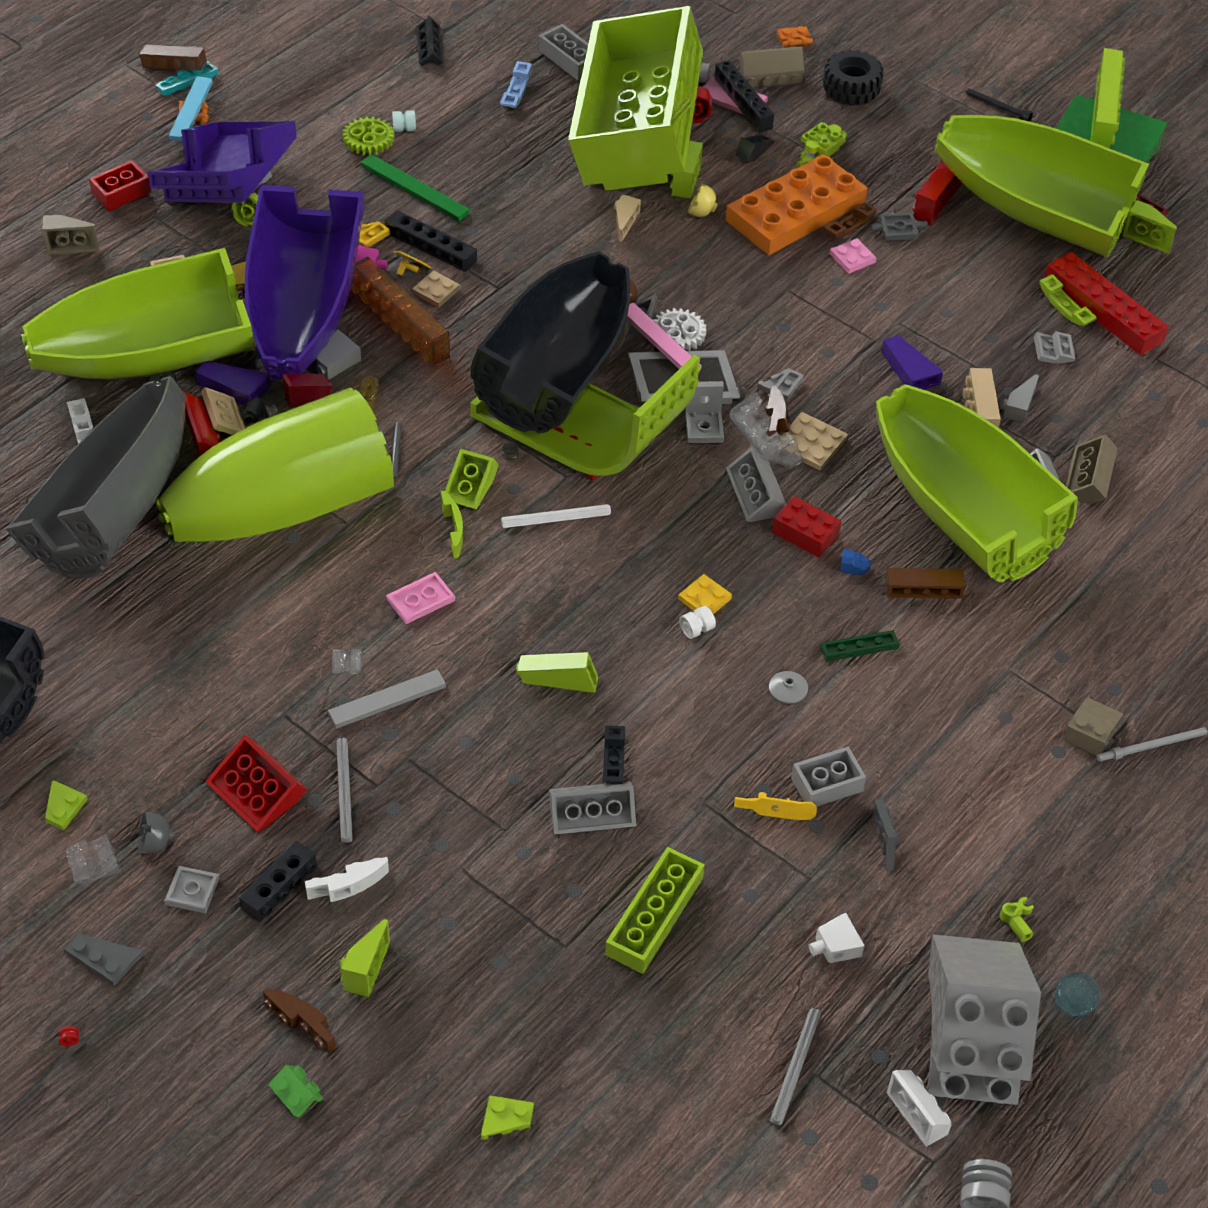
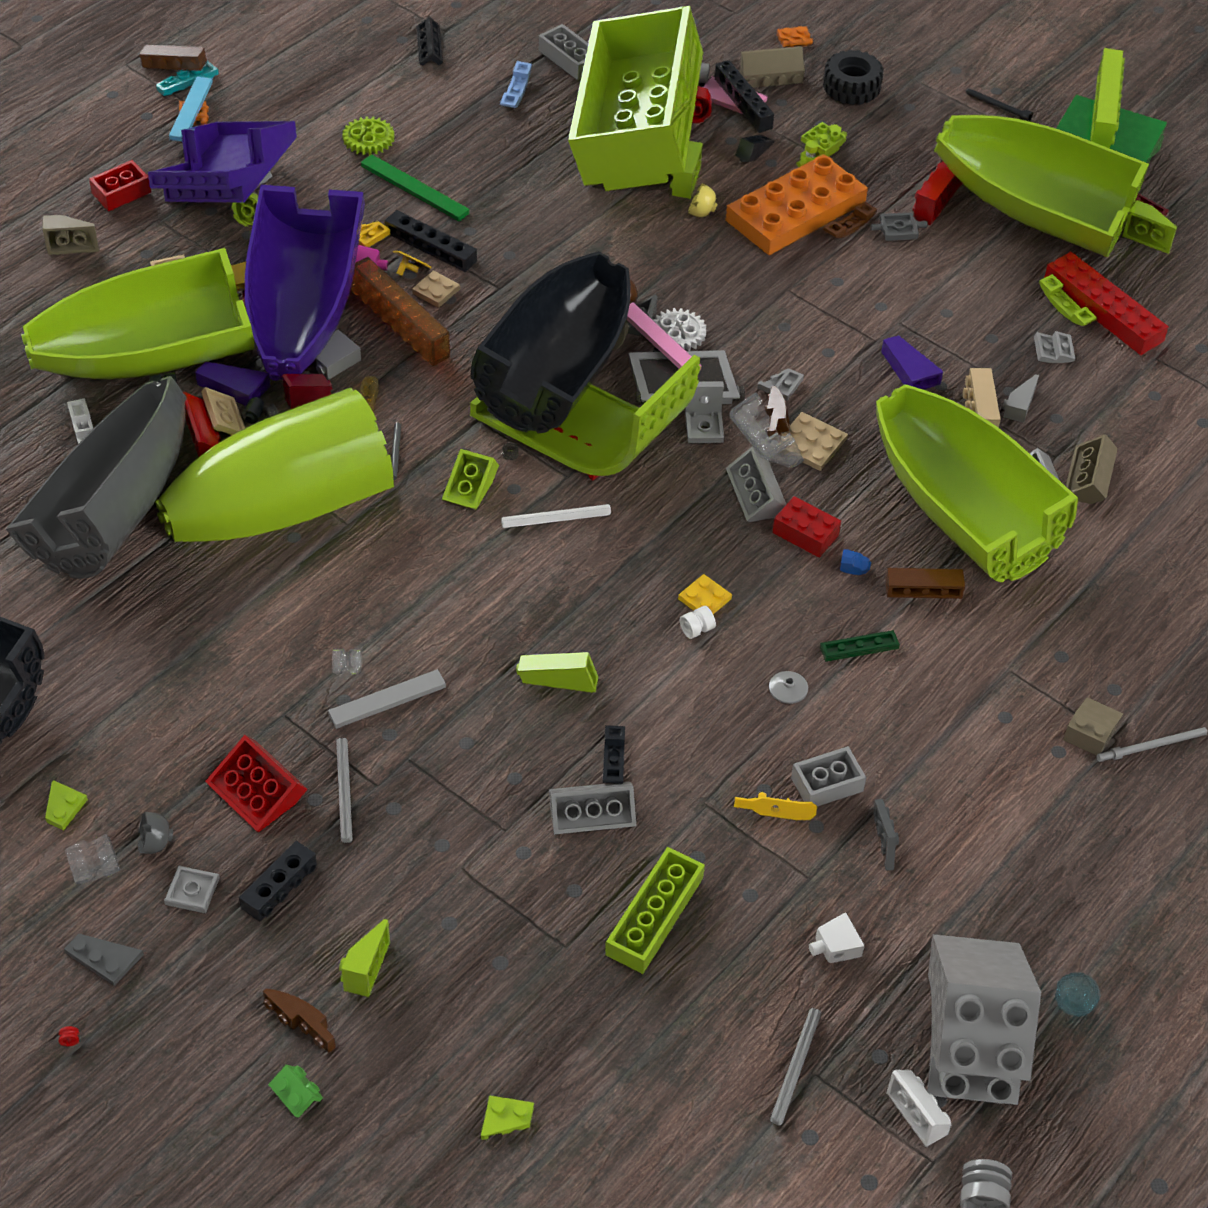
(355, 880): white slope -> none
(404, 121): light aqua wheel -> none
(420, 598): bright pink tile -> none
(451, 509): lime slope -> none
(627, 210): tan slope -> none
(852, 255): bright pink plate -> none
(1012, 913): lime bar -> none

